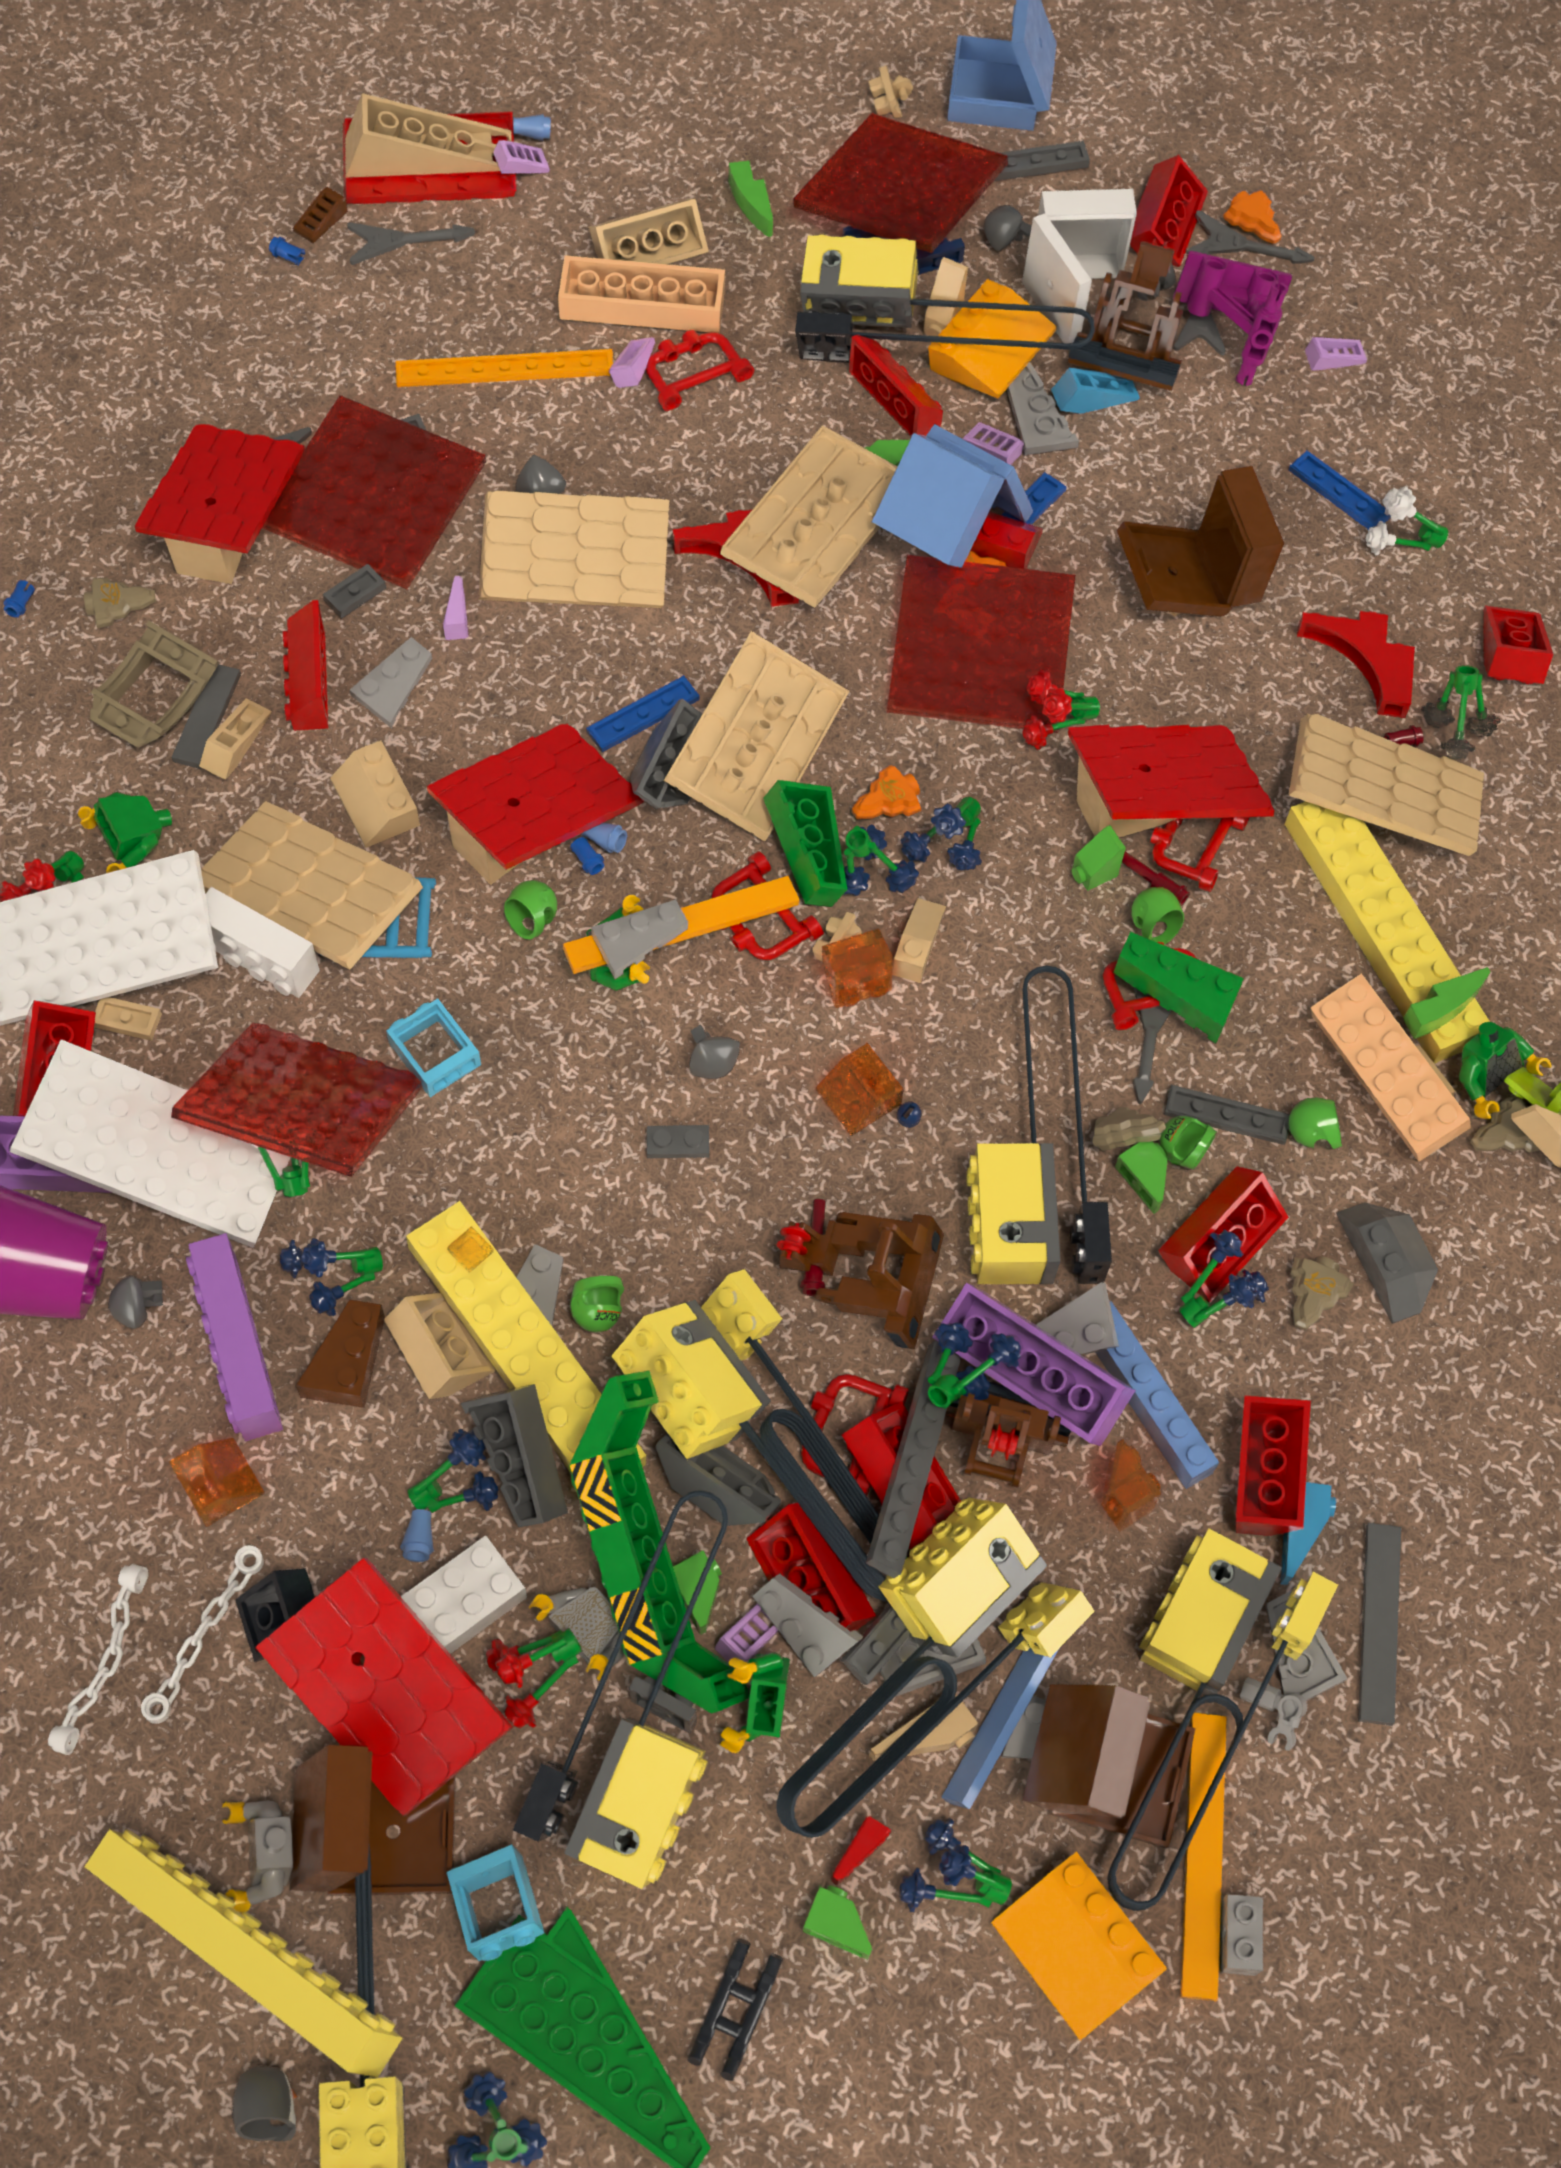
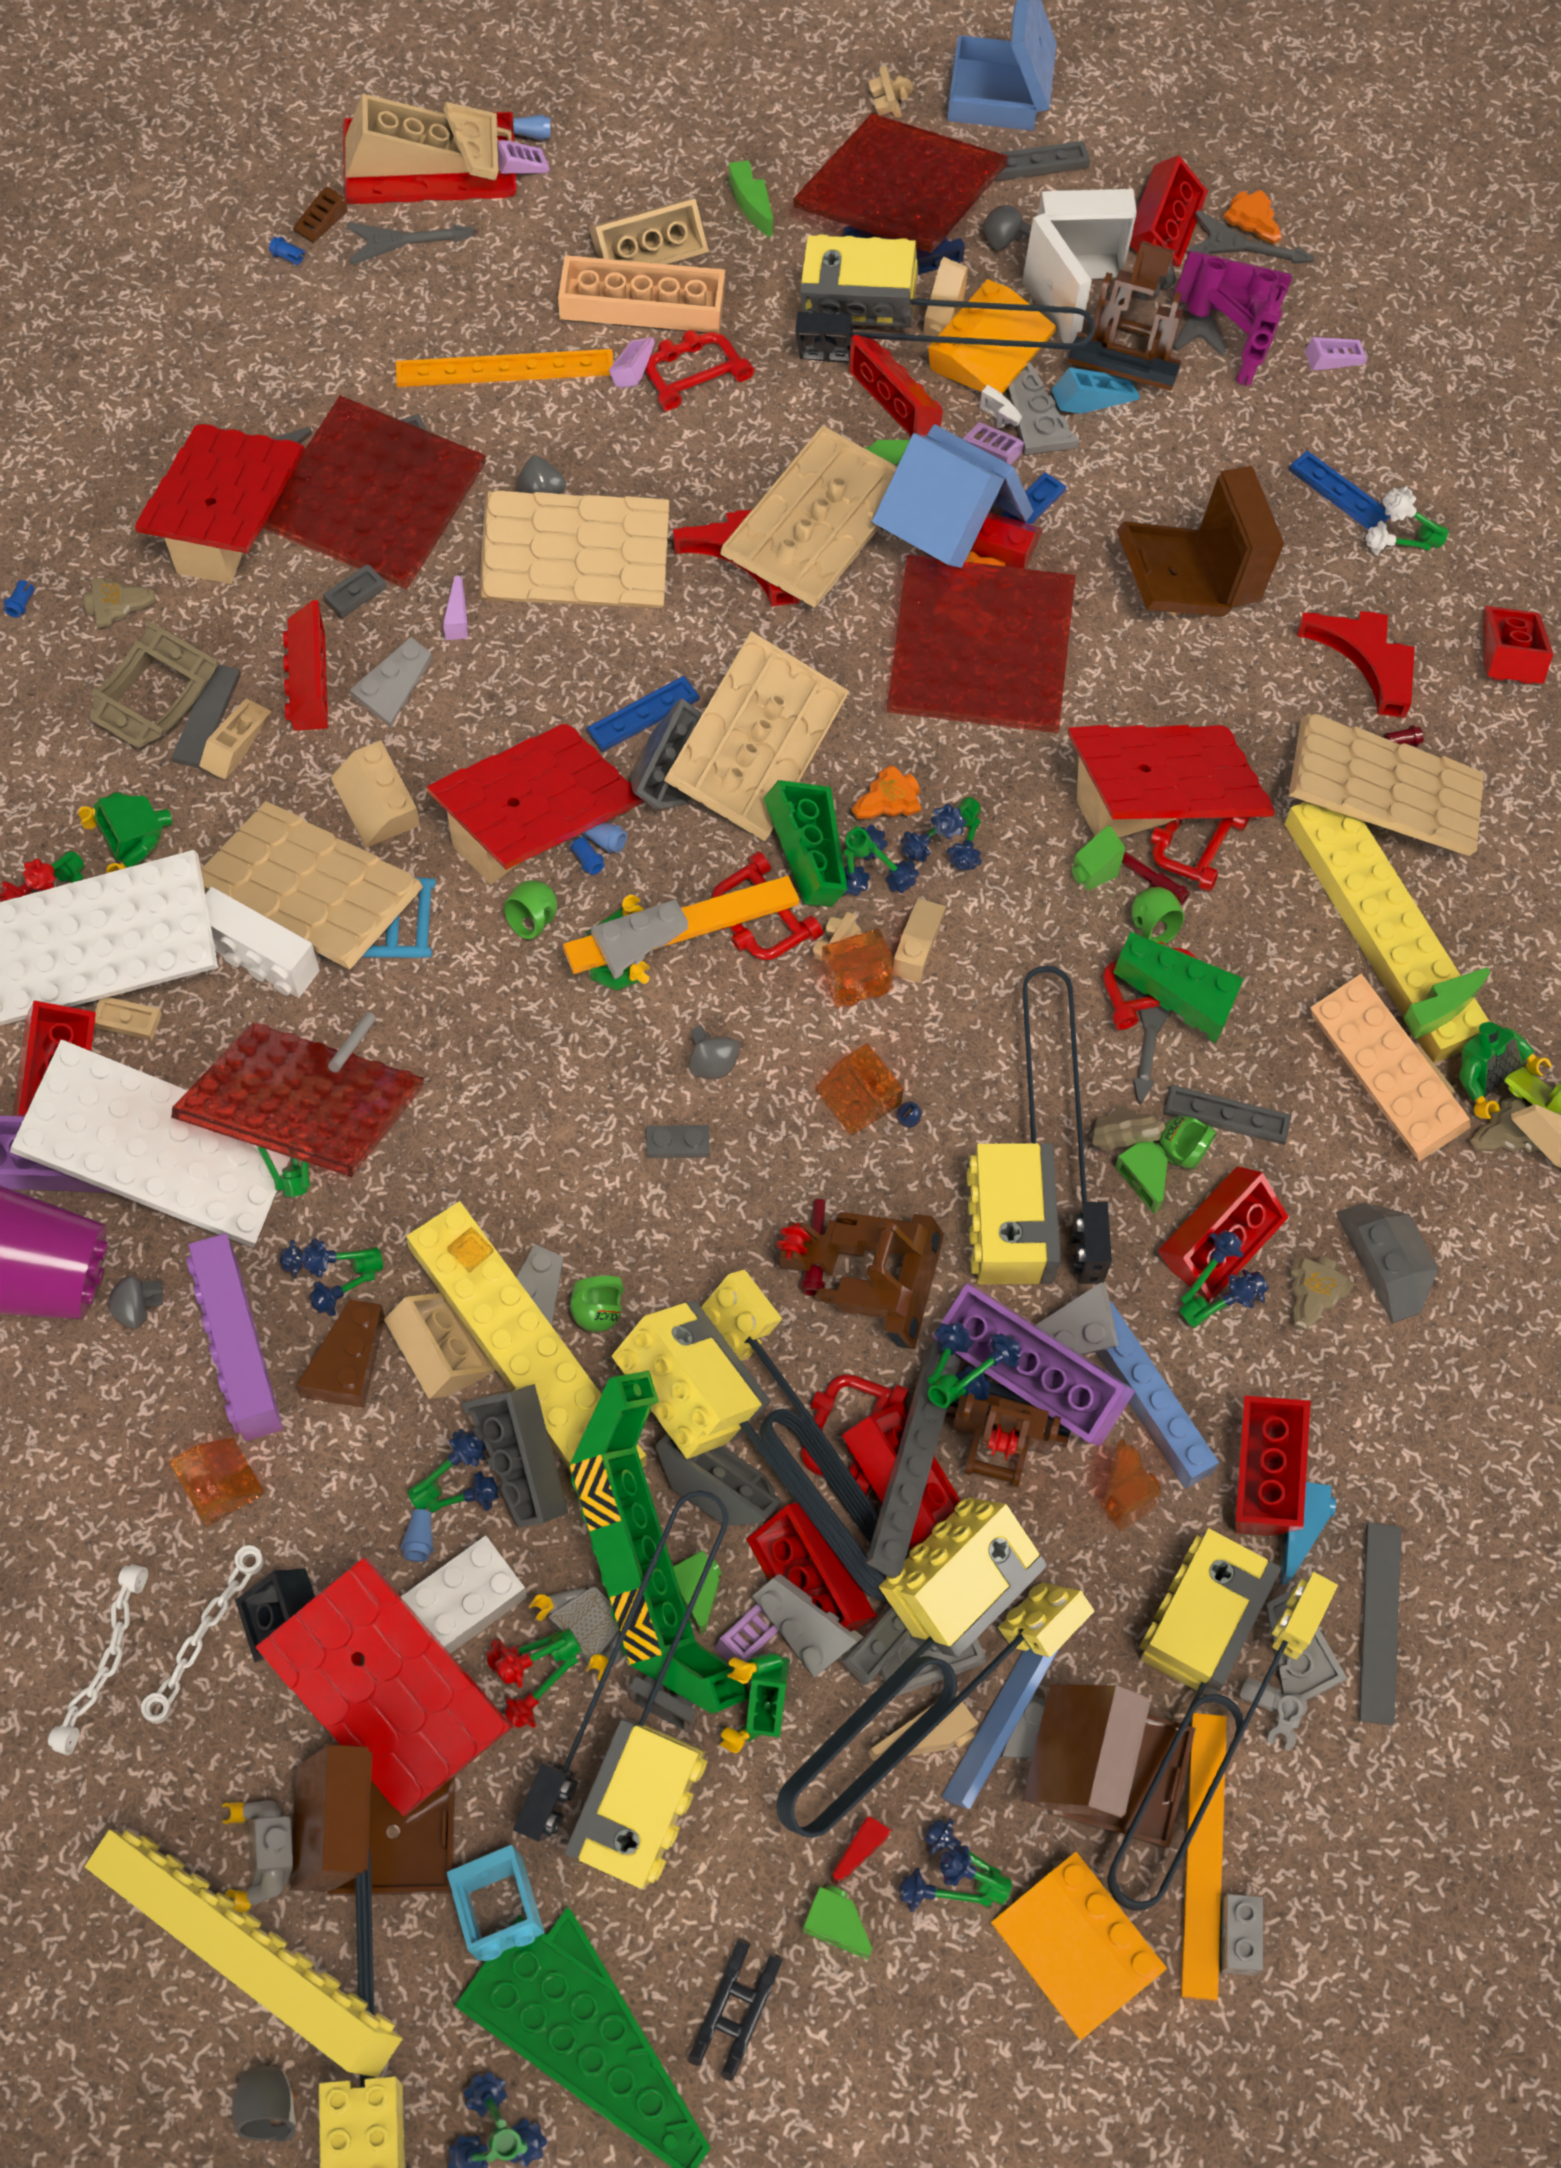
(351, 1042): none -> light grey bar
(450, 1069): medium azure window -> none
(476, 138): none -> tan wing
(999, 407): none -> white slope
(1056, 705): red plant -> none
(1315, 1120): bright green helmet -> none
(1465, 680): clear smoke plant -> none

